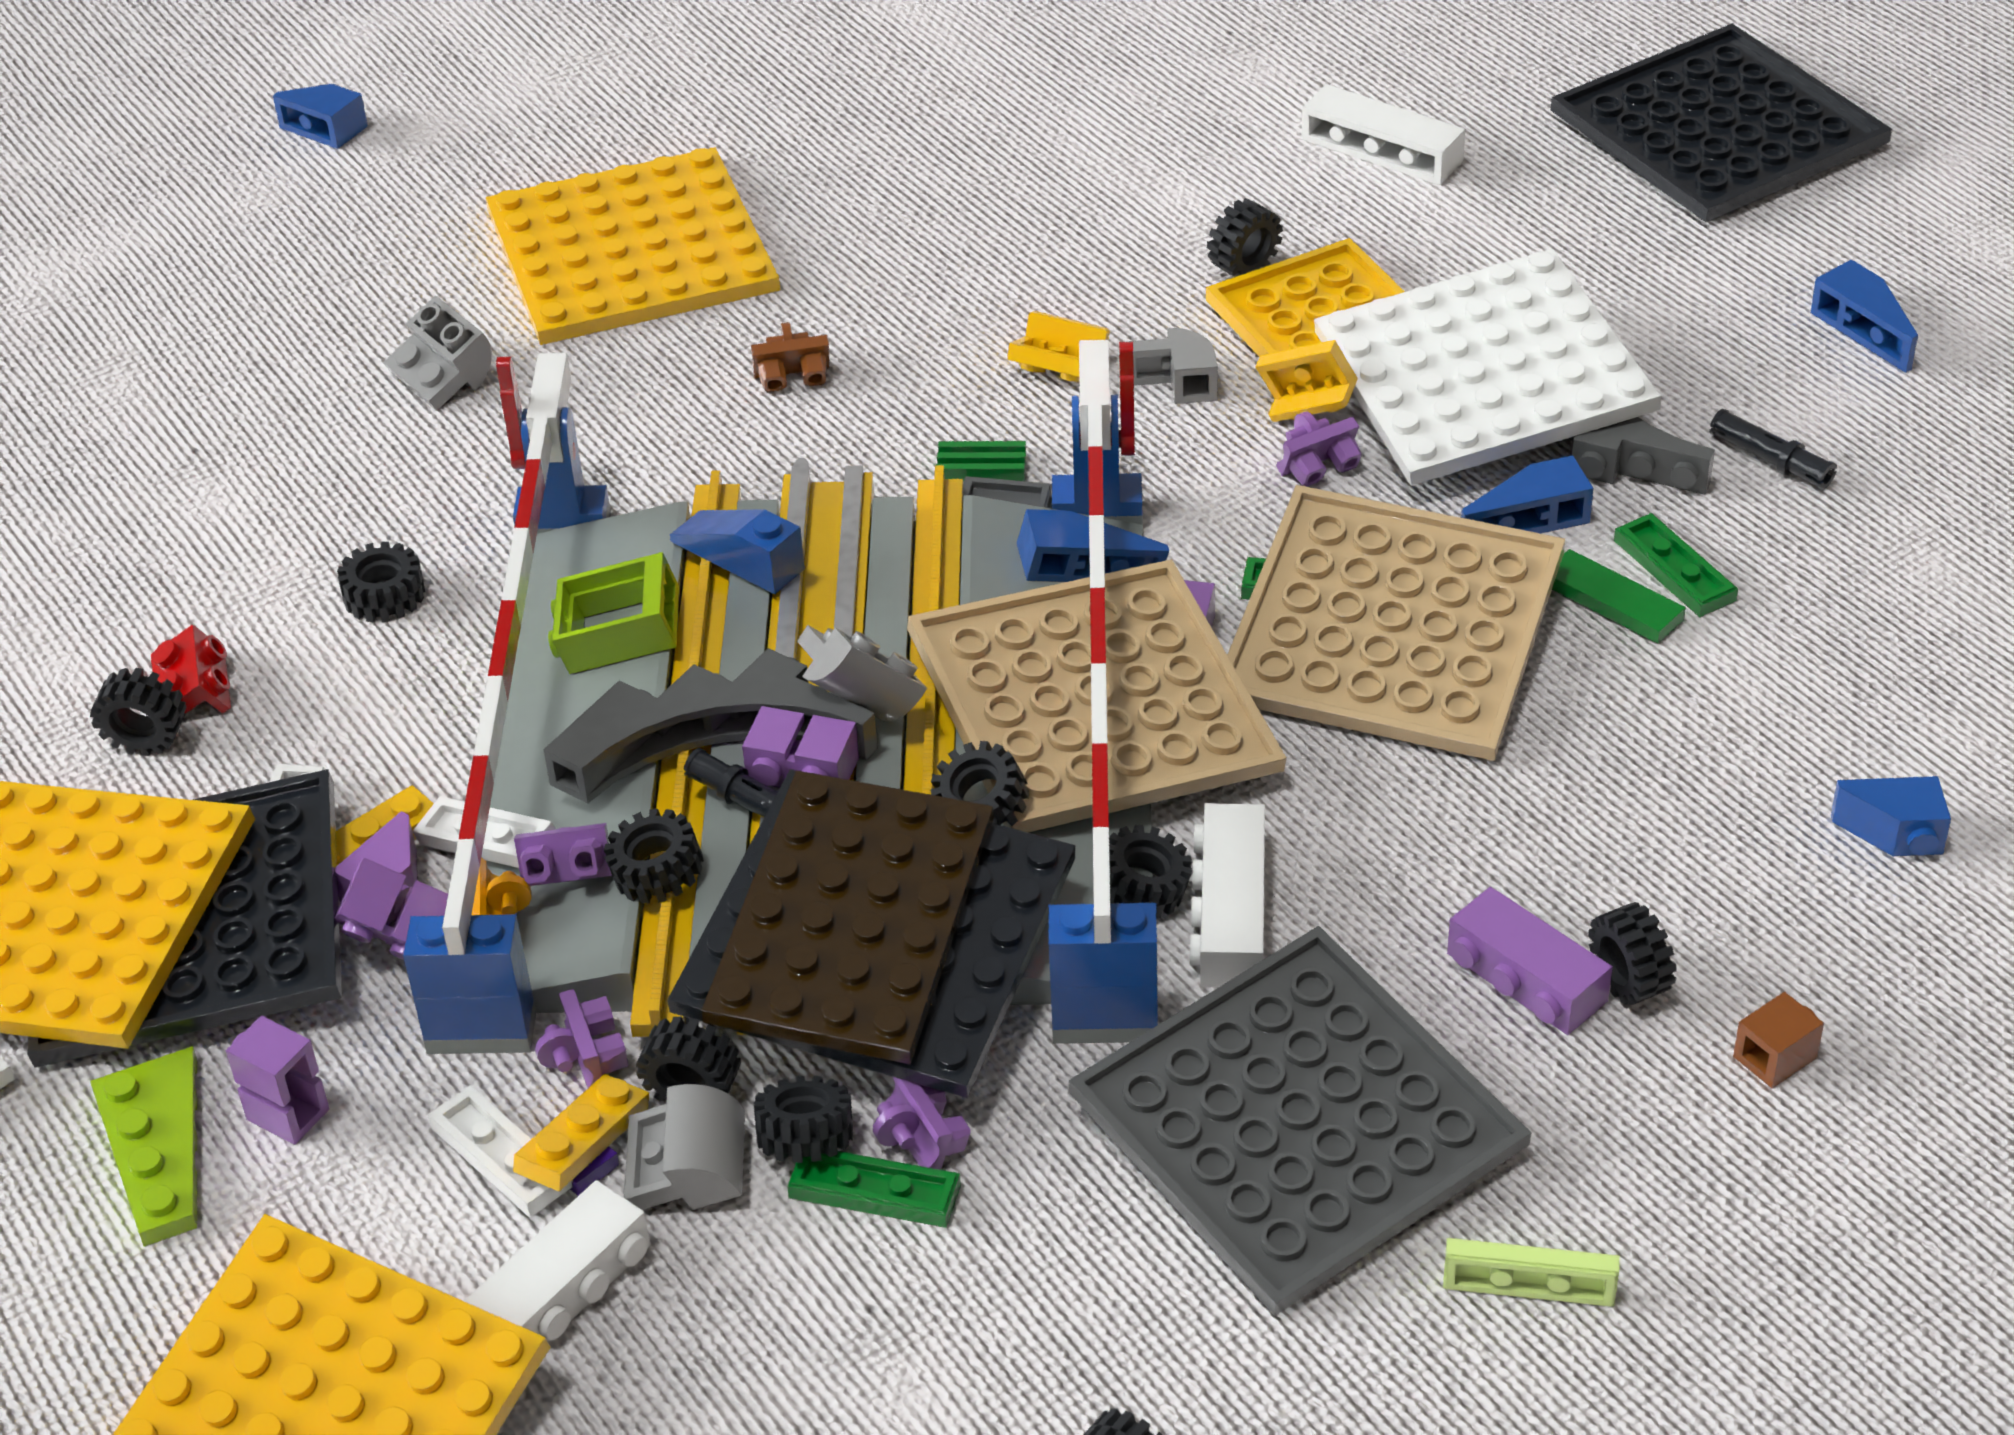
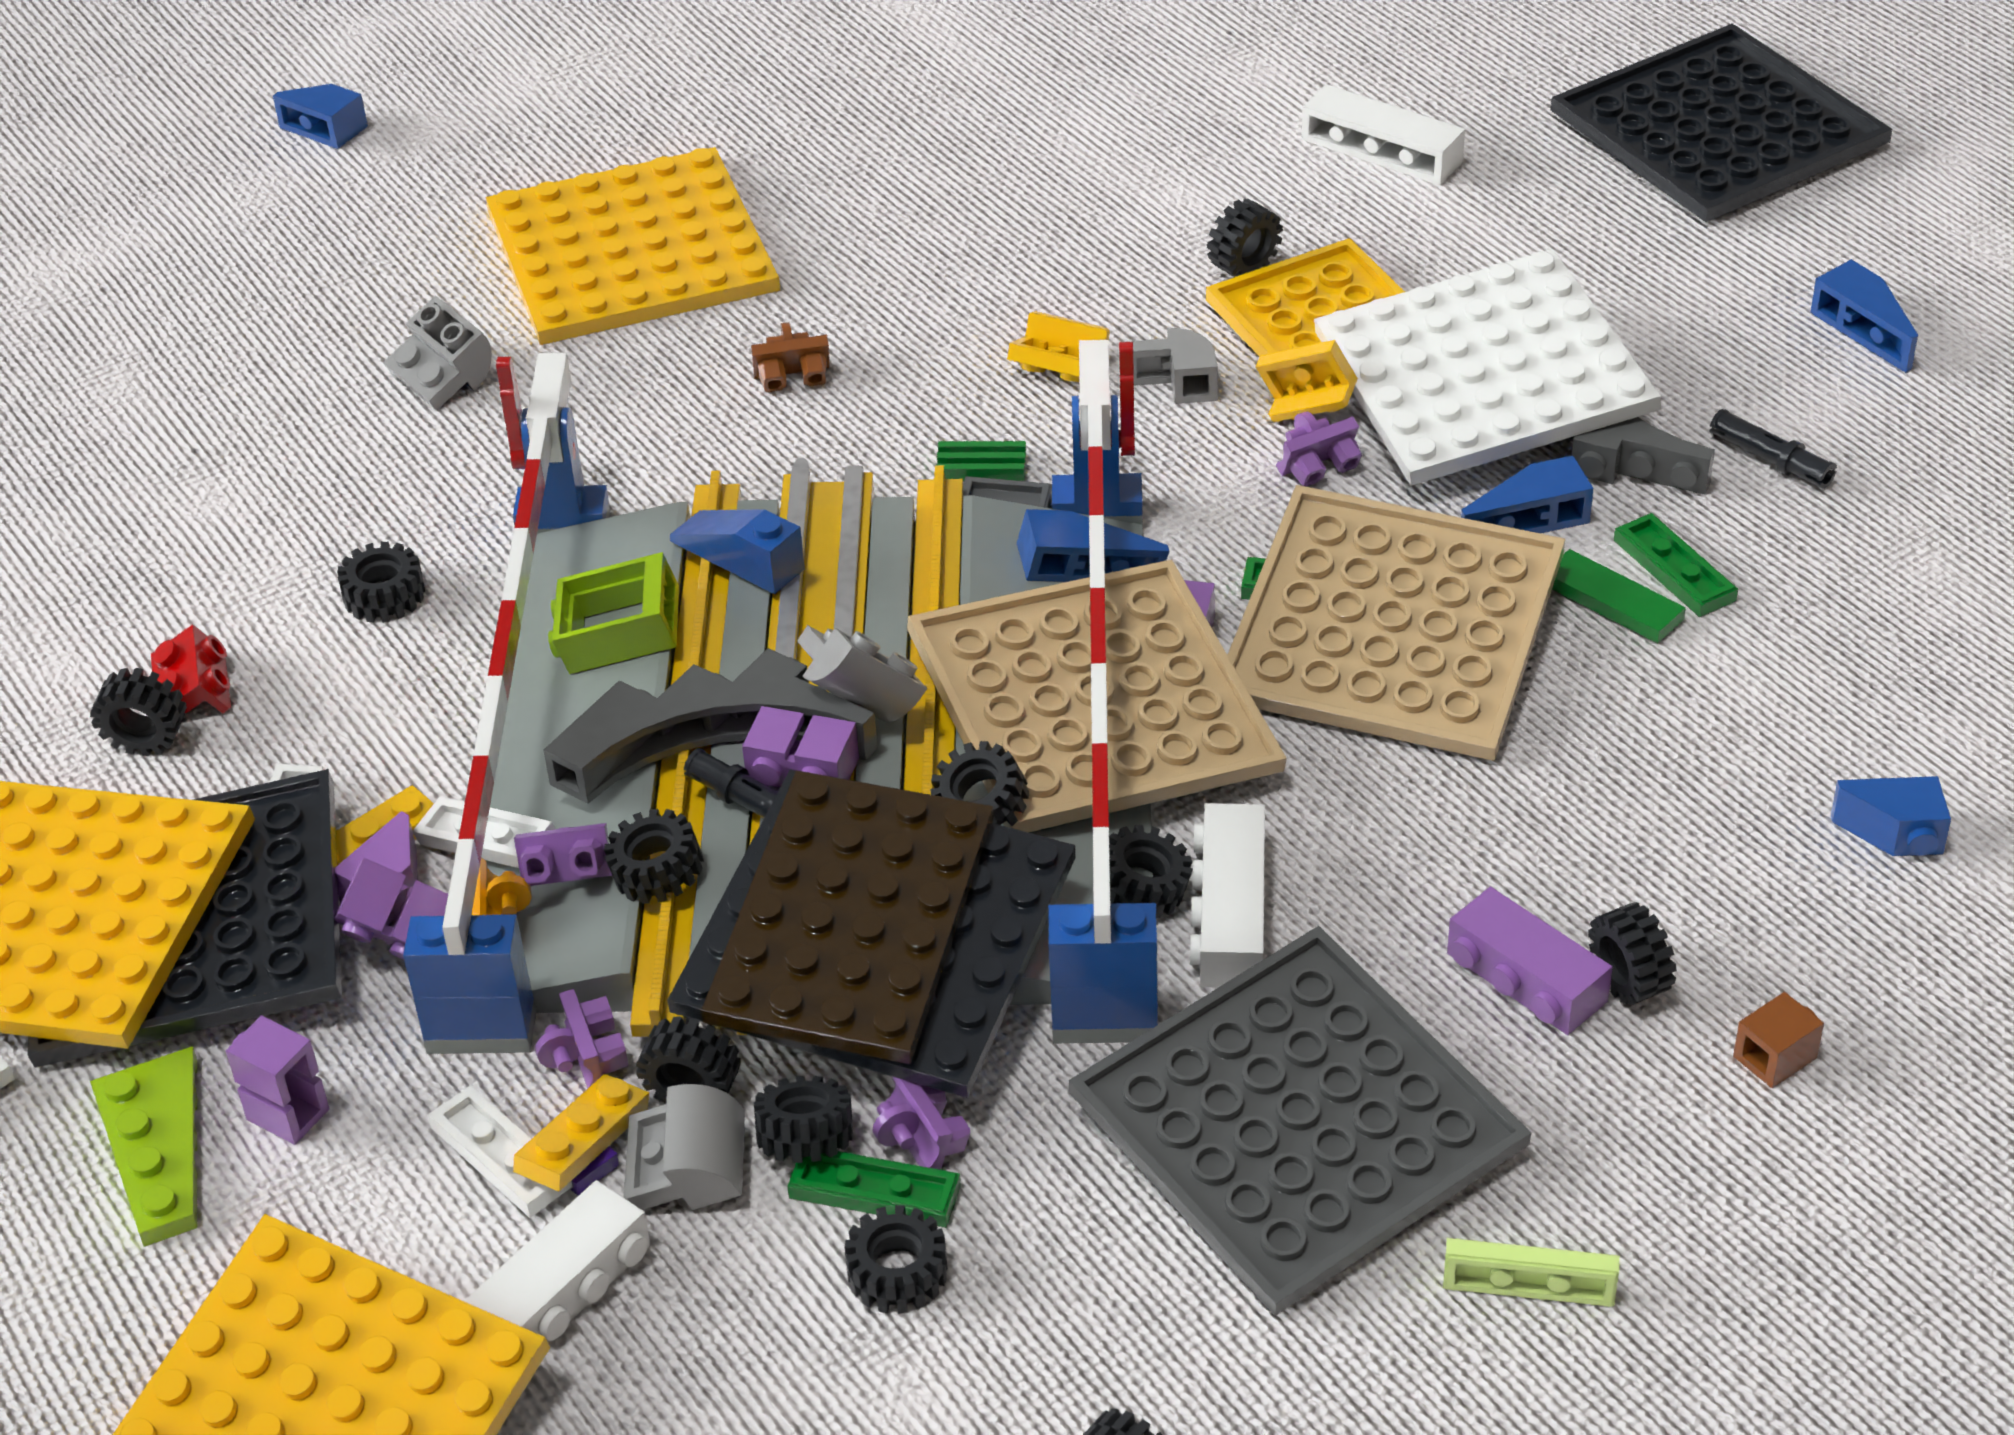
(900, 1284): none -> black tyre

